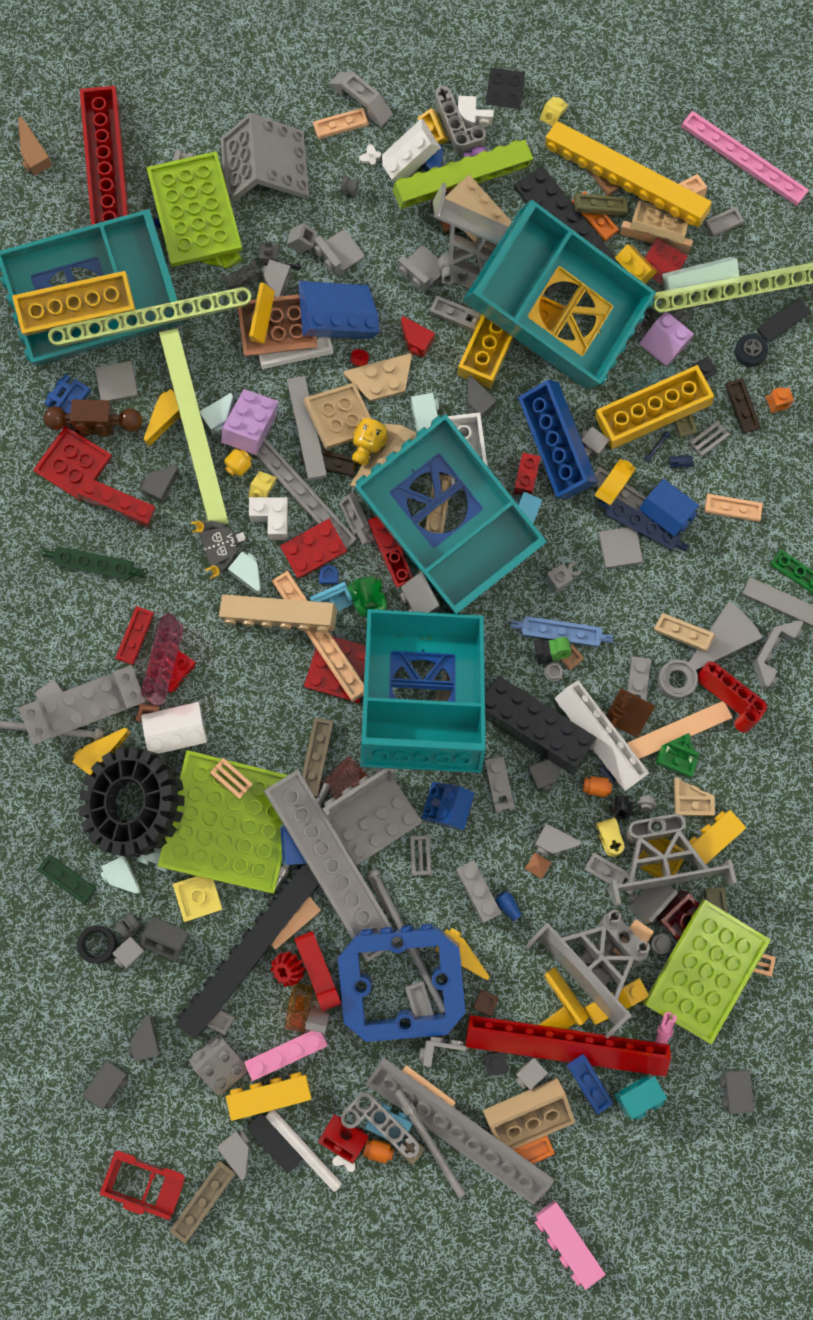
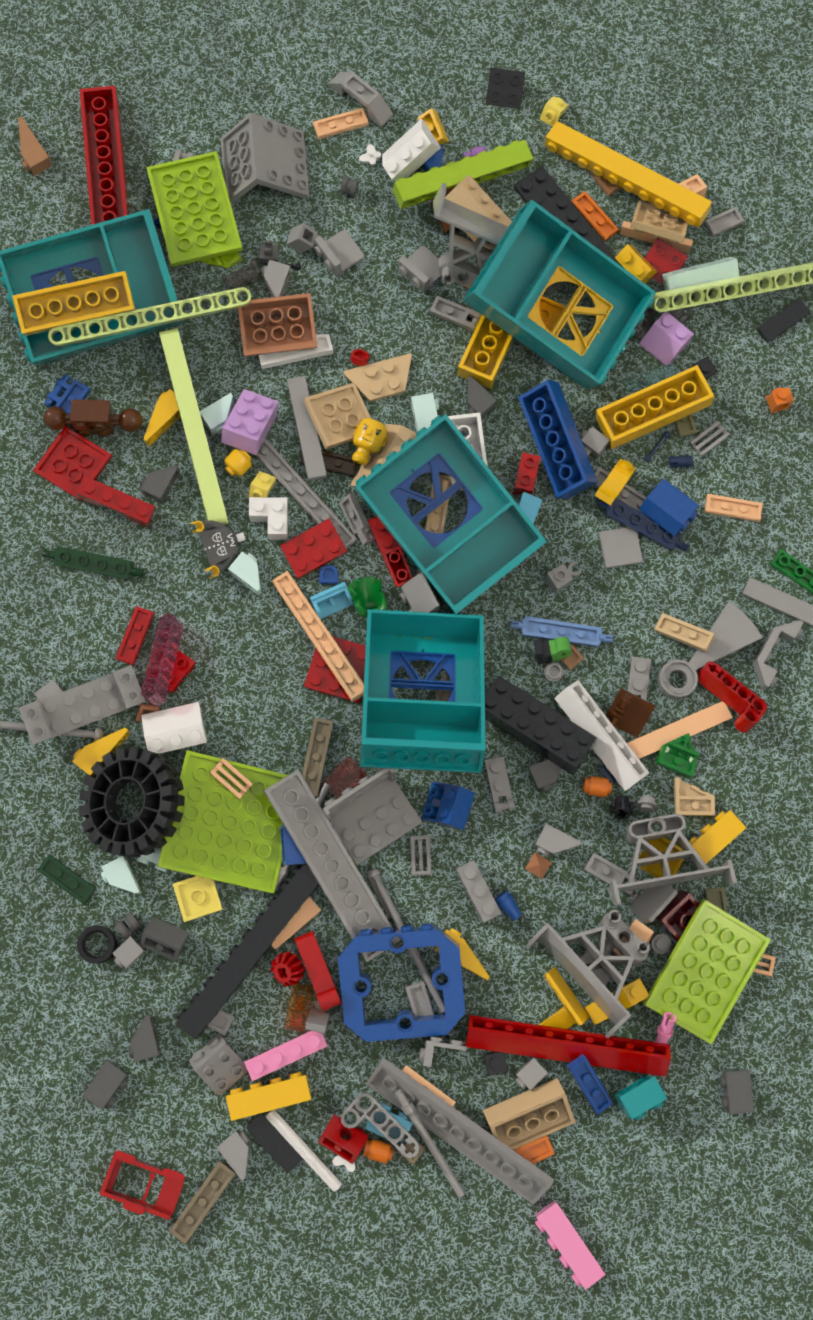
(116, 381): light grey tile -> none
(261, 314): yellow slope -> none
(278, 612): tan brick -> none
(337, 310): blue slope -> none
(416, 337): red slope -> none
(454, 119): light grey beam -> none
(471, 115): white brick -> none
(485, 1002): reddish brown tile -> none
(600, 204): olive tile -> none
(610, 834): light yellow piece -> none
(742, 406): dark brown tile -> none
(744, 158): bright pink plate -> none
(756, 345): black wheel -> none

